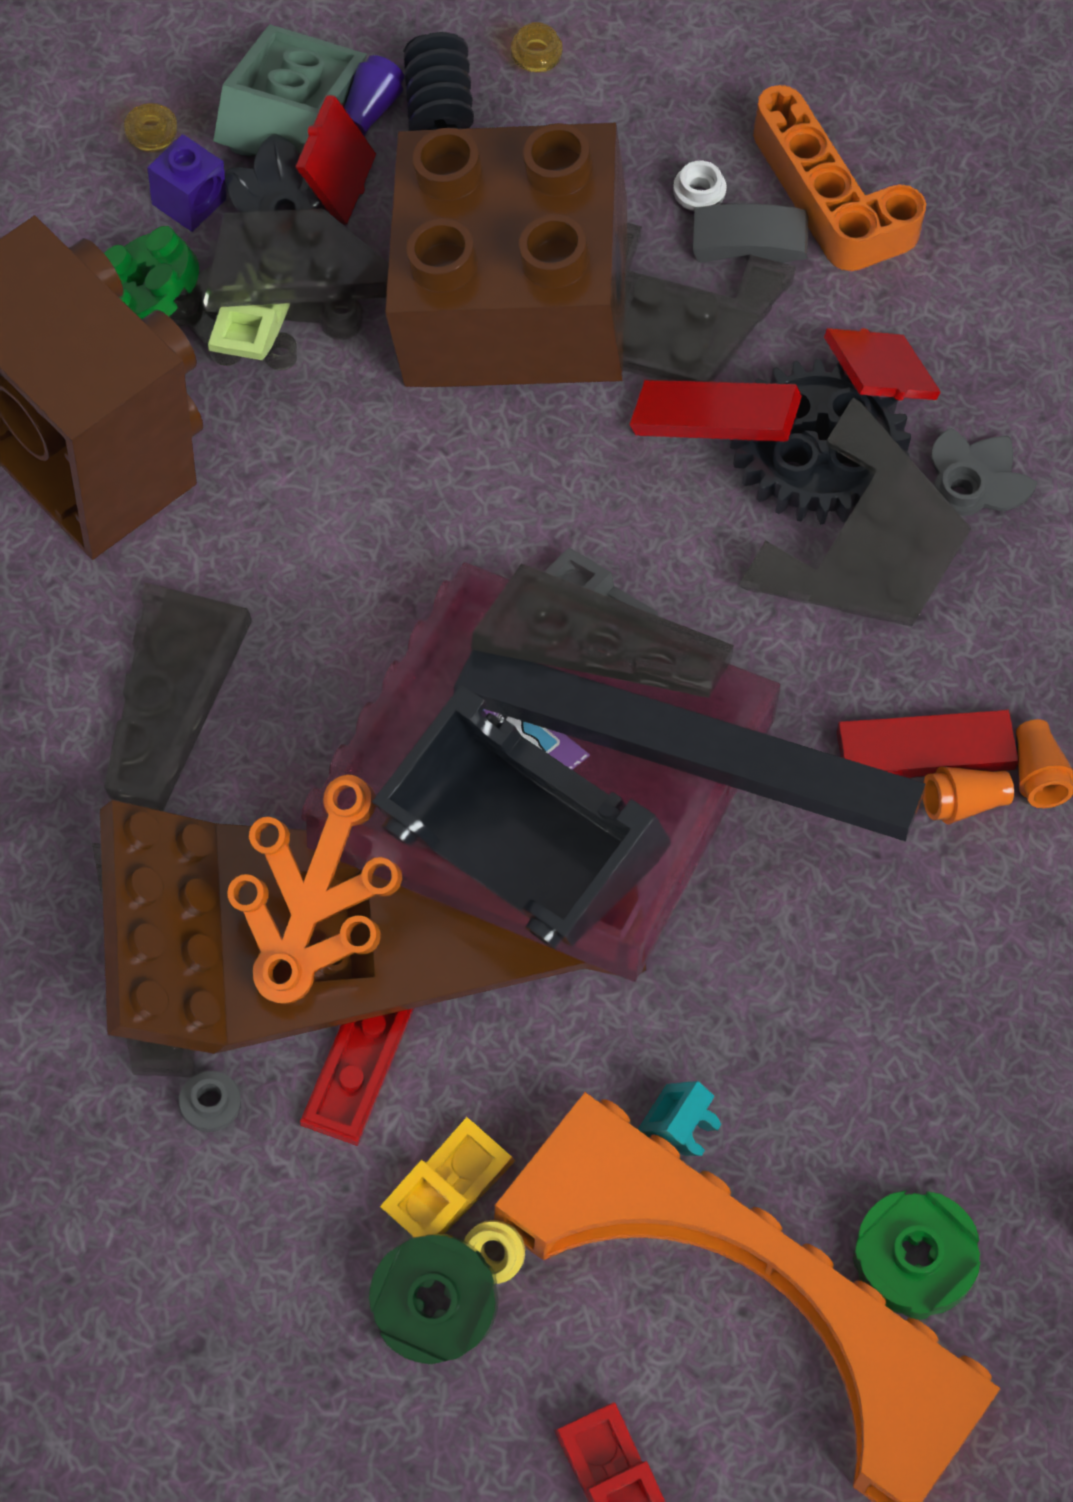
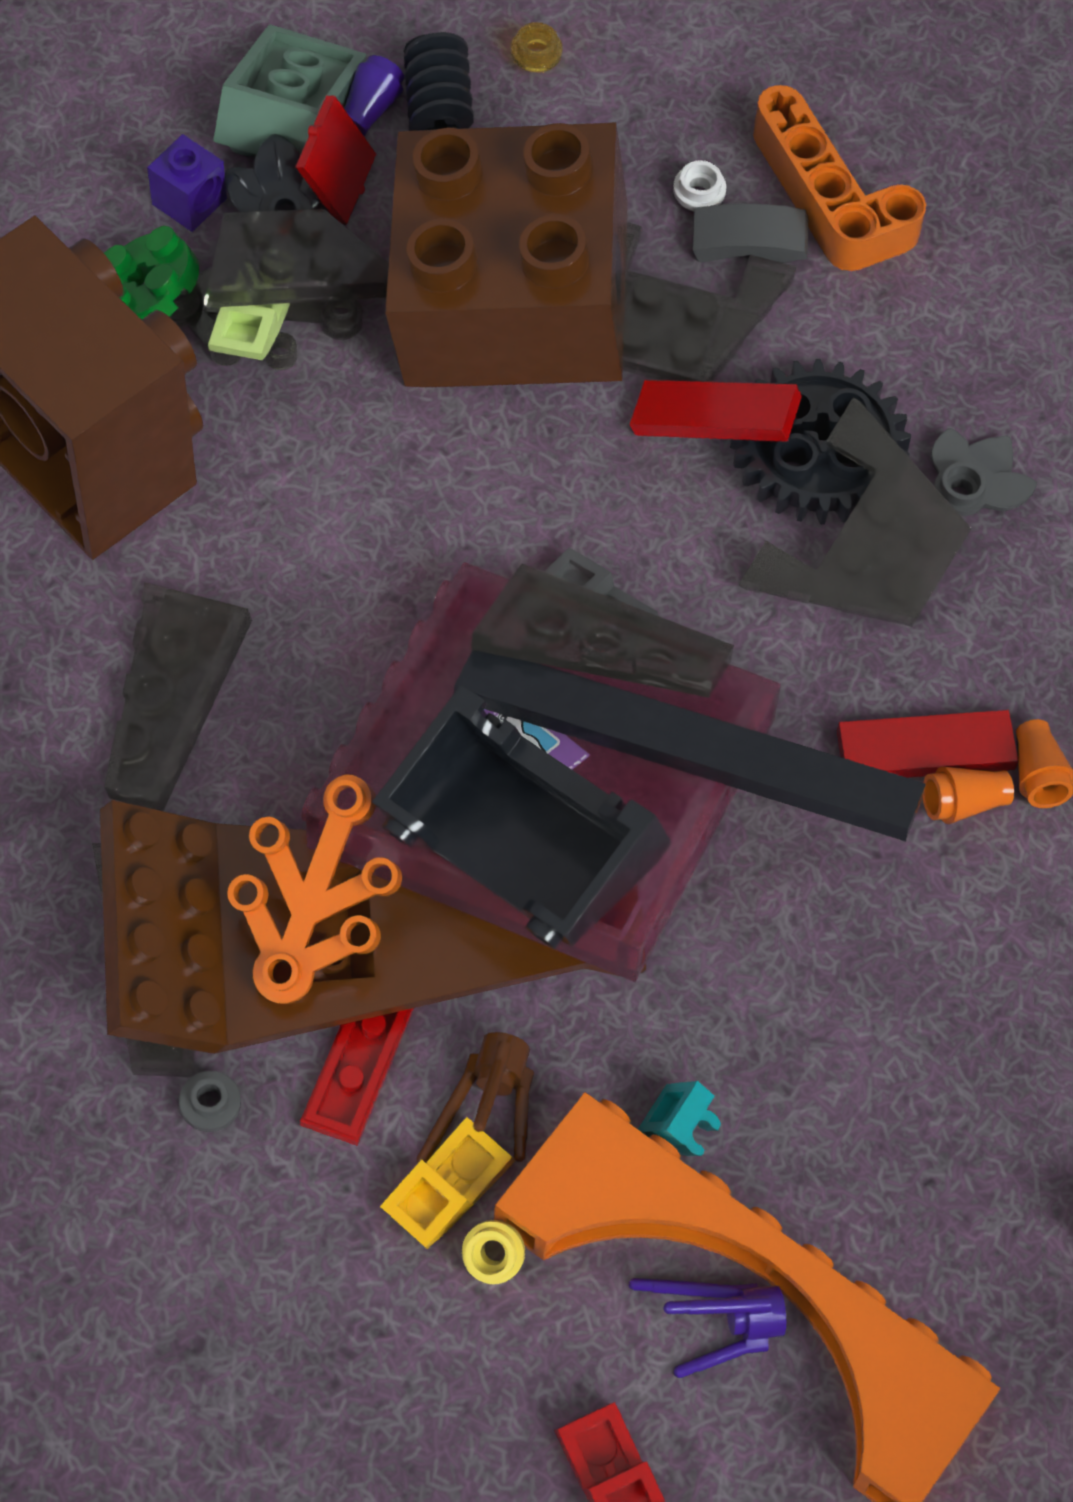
(153, 137): clear yellow plate -> none
(400, 1312): dark green plate -> none
(498, 1071): none -> reddish brown plant
(750, 1311): none -> dark purple plant
(881, 364): red piece -> none
(918, 1218): green plate -> none

